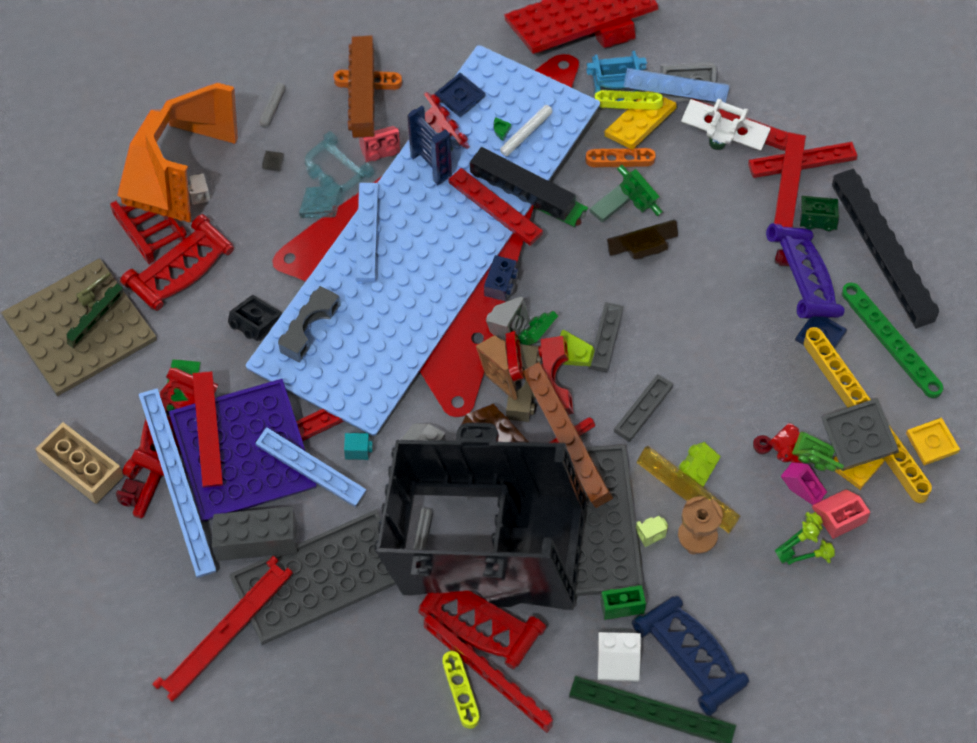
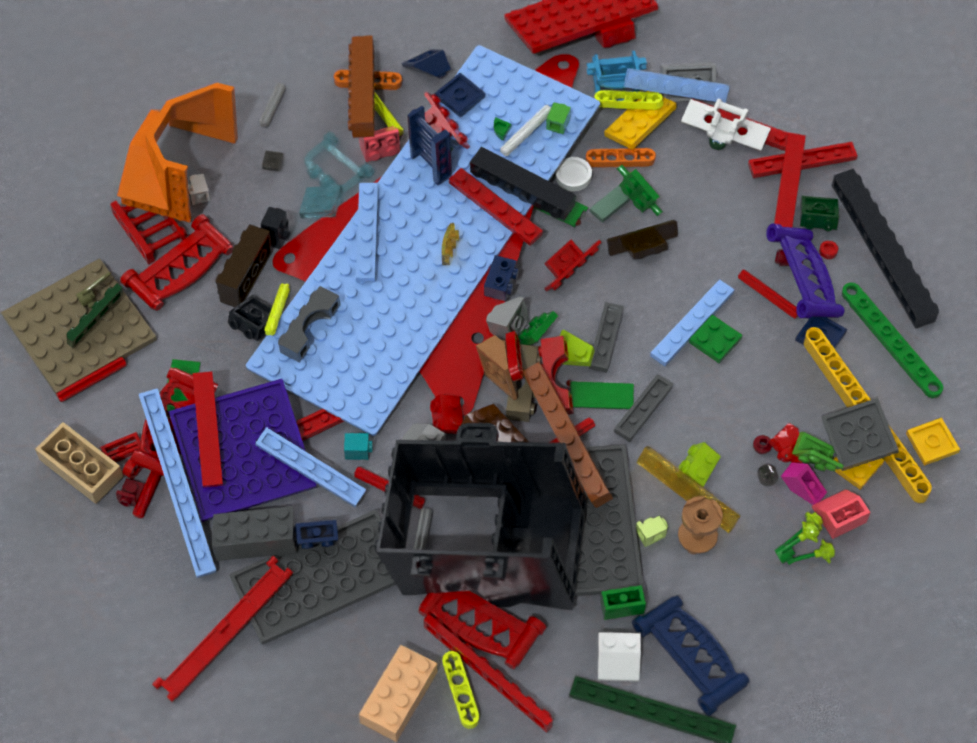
(91, 379): none -> red axle
(123, 451): none -> red tile
(244, 265): none -> dark brown brick
(276, 222): none -> black brick
(277, 309): none -> neon yellow axle
(316, 533): none -> dark blue brick
(380, 483): none -> red axle
(385, 114): none -> neon yellow axle
(398, 693): none -> light nougat brick
(430, 63): none -> dark blue slope
(446, 413): none -> red bracket
(449, 243): none -> clear yellow slope
(558, 118): none -> bright green brick
(566, 259): none -> red bracket
(574, 174): none -> white piece
(601, 395): none -> green piece
(692, 321): none -> light blue plate
(715, 339): none -> green plate
(767, 475): none -> clear smoke piece
(768, 293): none -> red axle
(828, 249): none -> red tile

